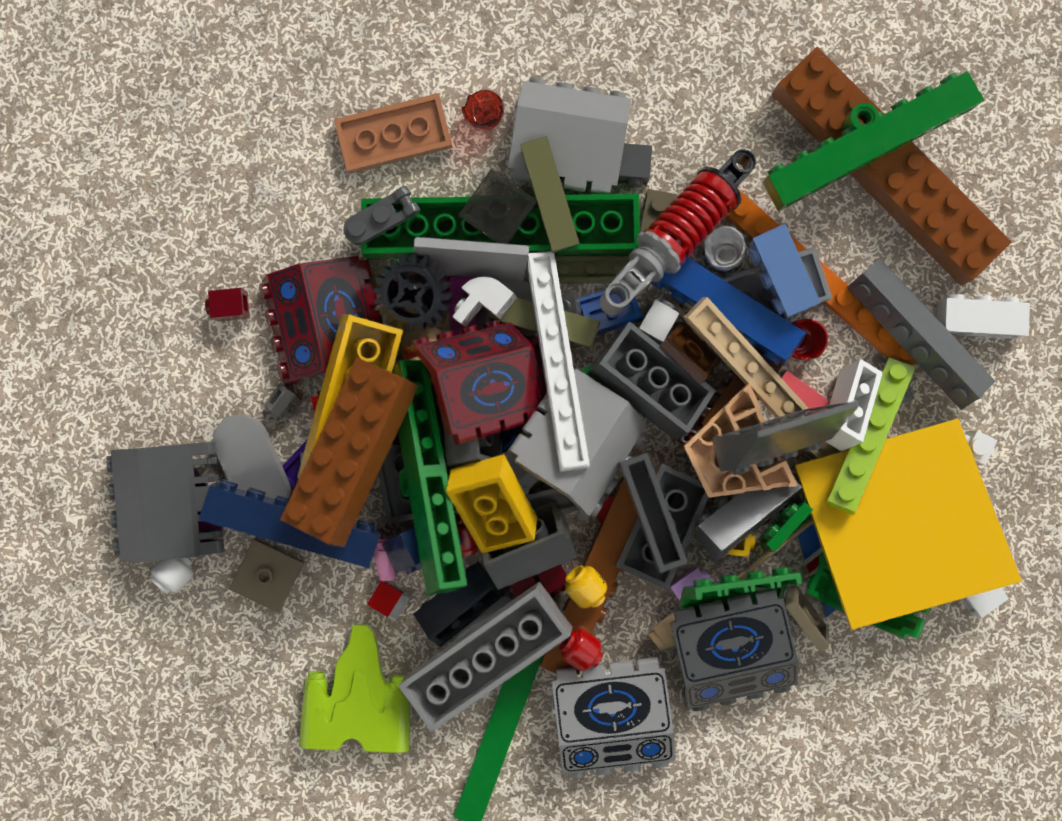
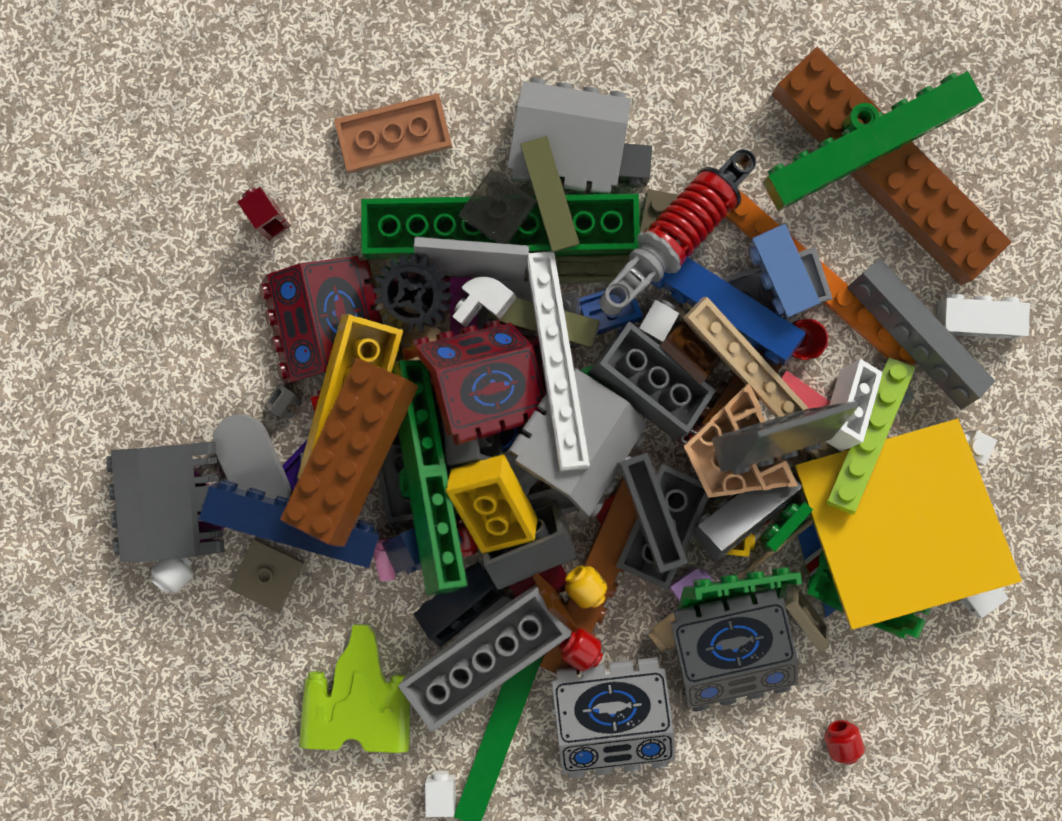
(227, 304): dark red brick -> none
(263, 213): none -> dark red piece
(380, 217): dark grey plate -> none
(388, 600): red piece -> none
(440, 794): none -> white brick
(483, 110): clear red hair -> none
(555, 602): none -> reddish brown piece
(725, 248): white hair -> none
(844, 742): none -> red head

